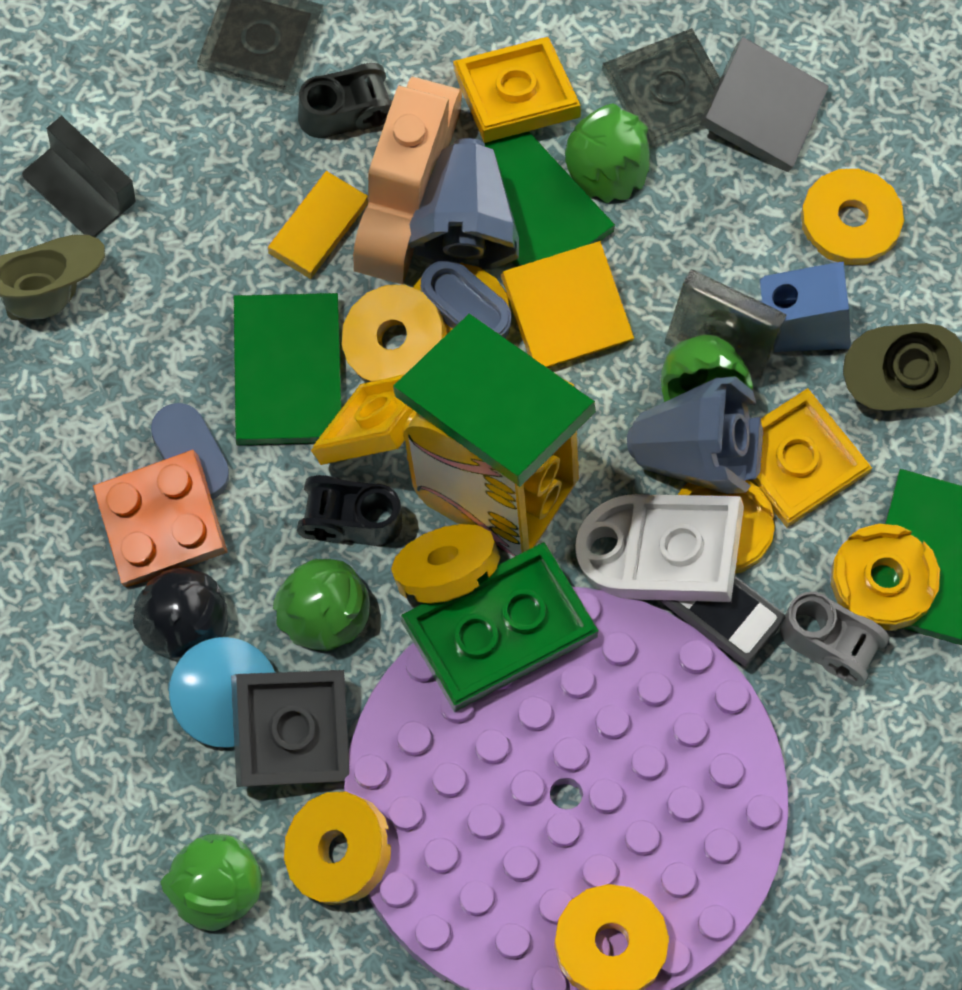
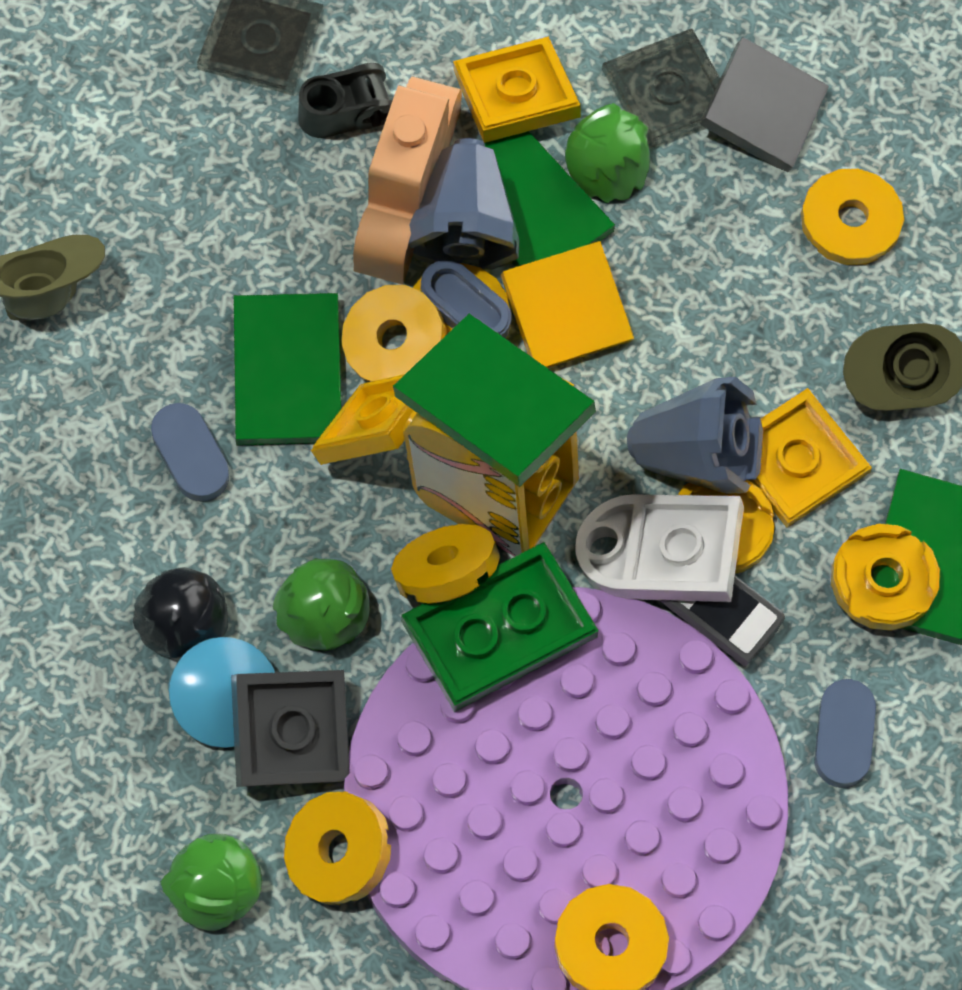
(80, 180): pearl dark grey panel -> none
(160, 518): orange plate -> none
(318, 224): yellow tile -> none
(345, 512): black piece -> none
(698, 362): bright green hair -> none
(721, 311): clear smoke tile -> none
(814, 307): medium blue torso -> none
(836, 638): light grey piece -> none
(845, 733): none -> sand blue tile

